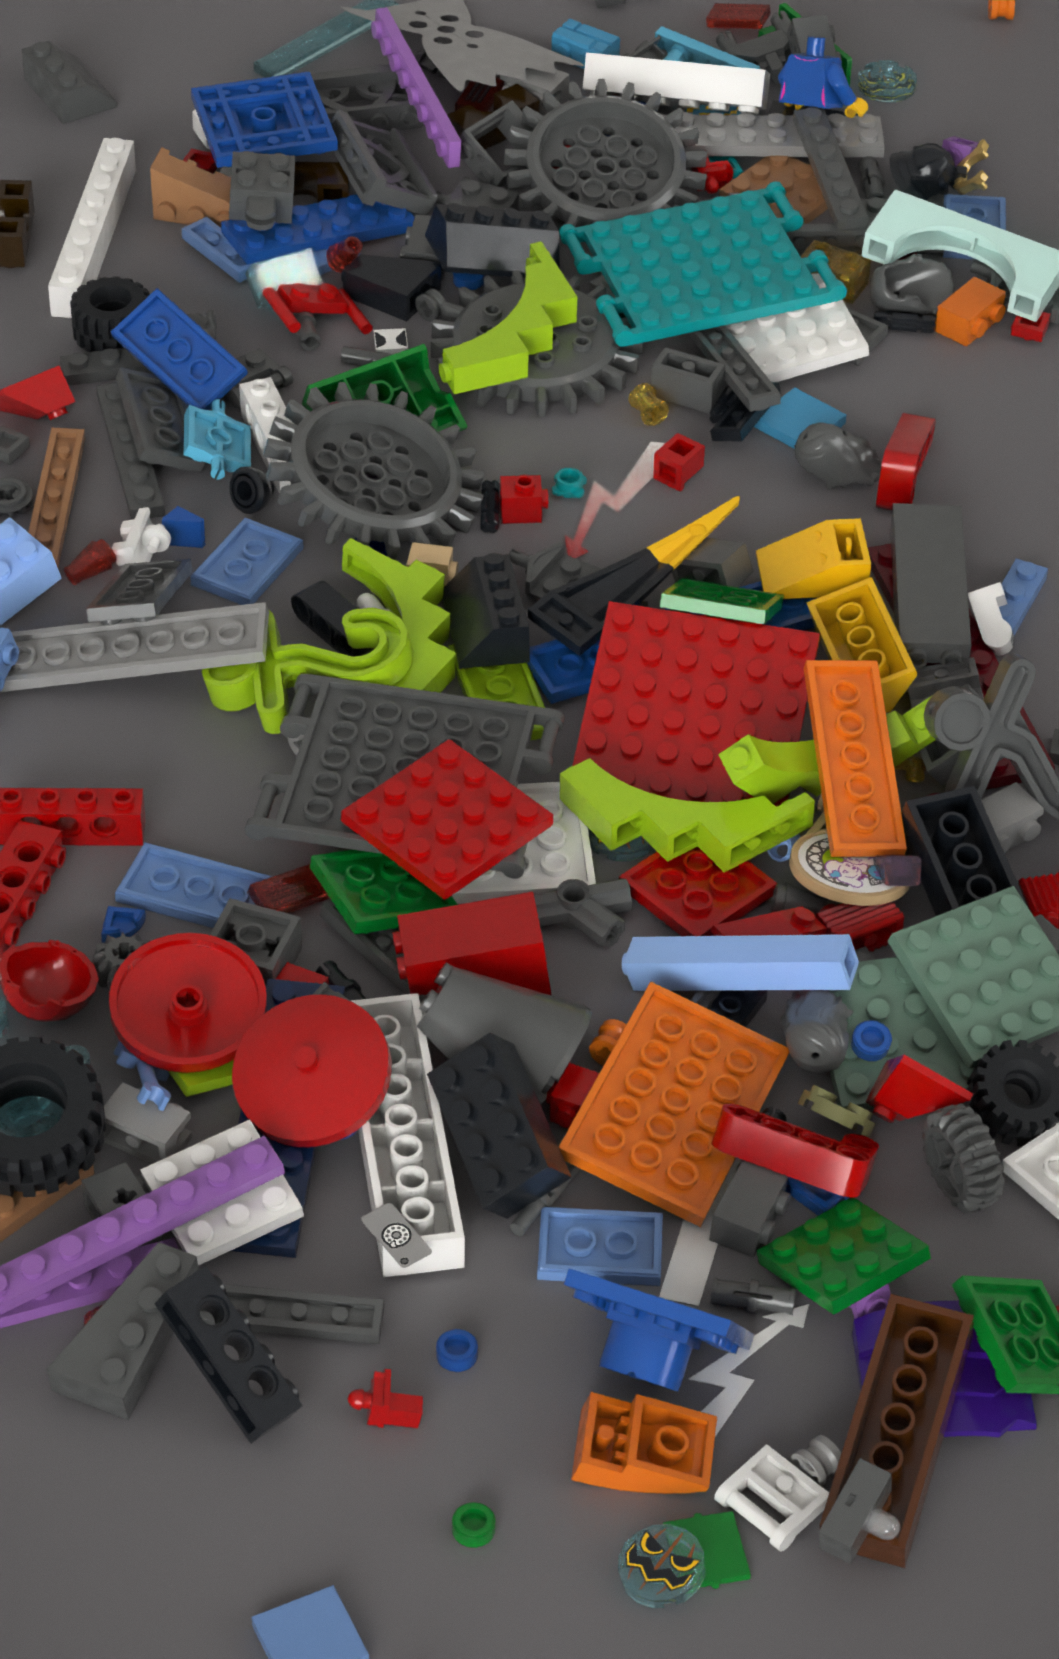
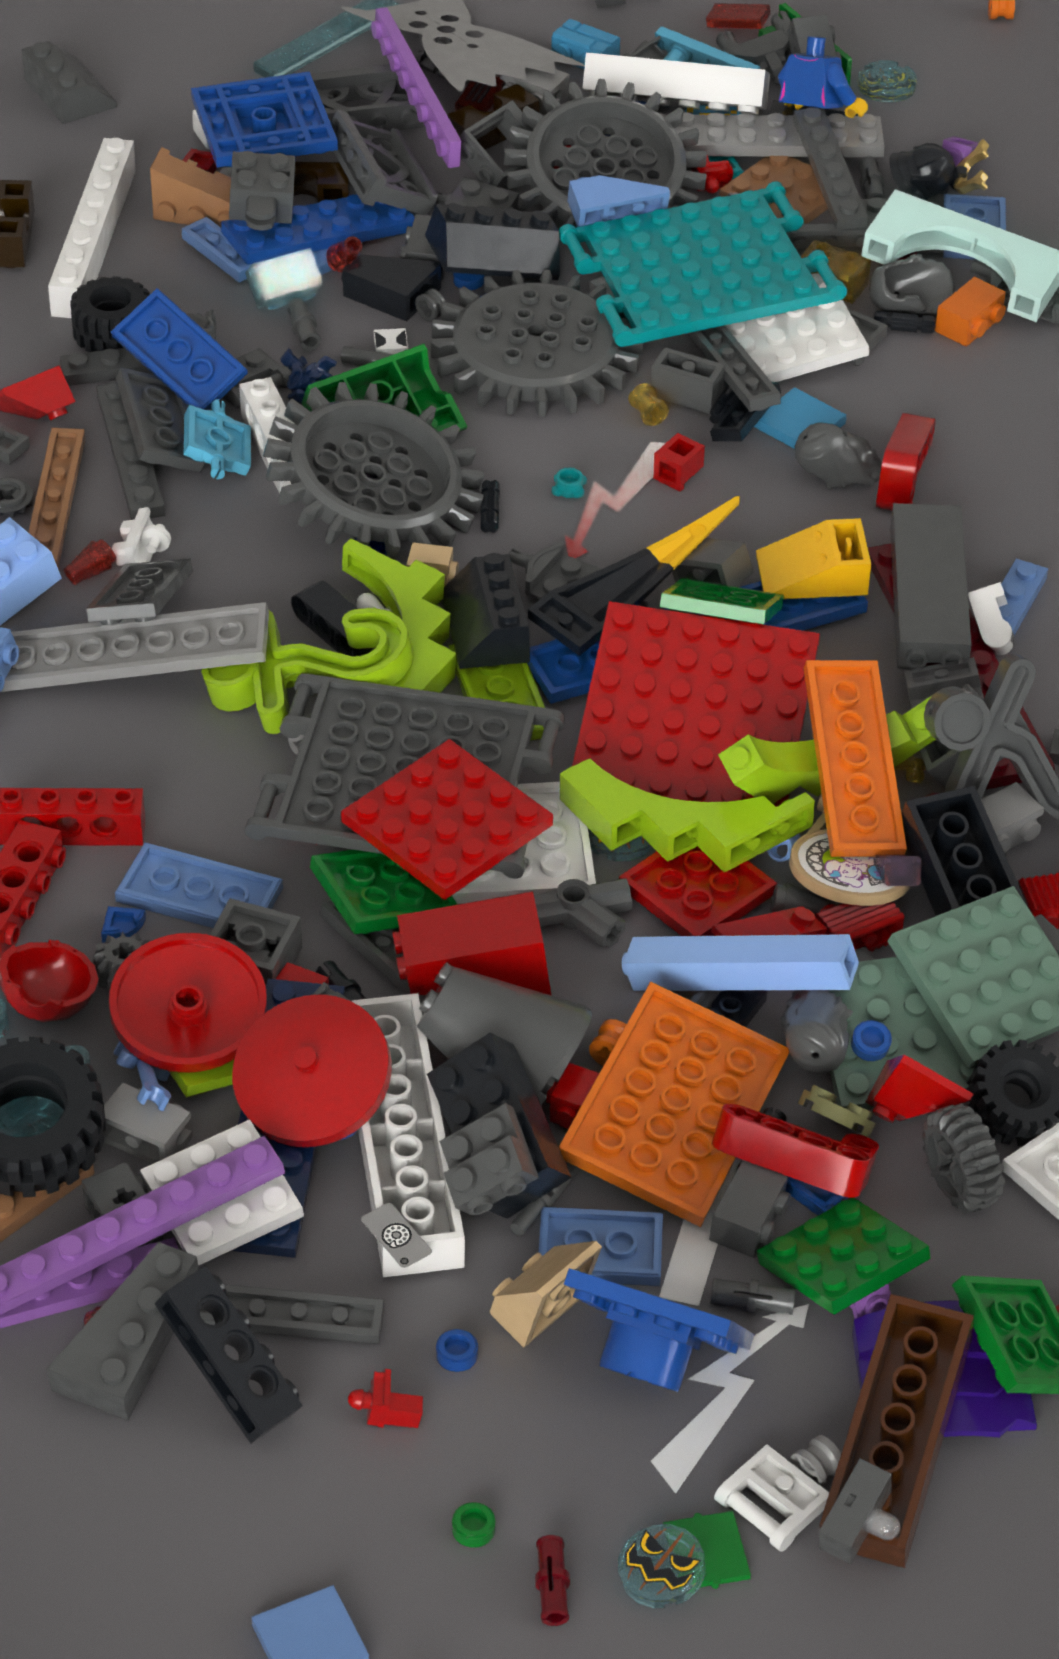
(185, 528): blue slope -> none
(247, 562): medium blue tile -> none
(250, 489): black brick -> none
(288, 890): clear red tile -> none
(302, 377): none -> dark blue piece
(313, 299): red plate -> none
(487, 1161): none -> dark grey plate
(504, 350): lime arch -> none
(522, 499): red brick -> none
(539, 1293): none -> tan slope
(551, 1564): none -> dark red pin
(613, 198): none -> medium blue slope
(643, 1446): orange slope -> none
(859, 627): yellow slope -> none
(1029, 329): red plate -> none

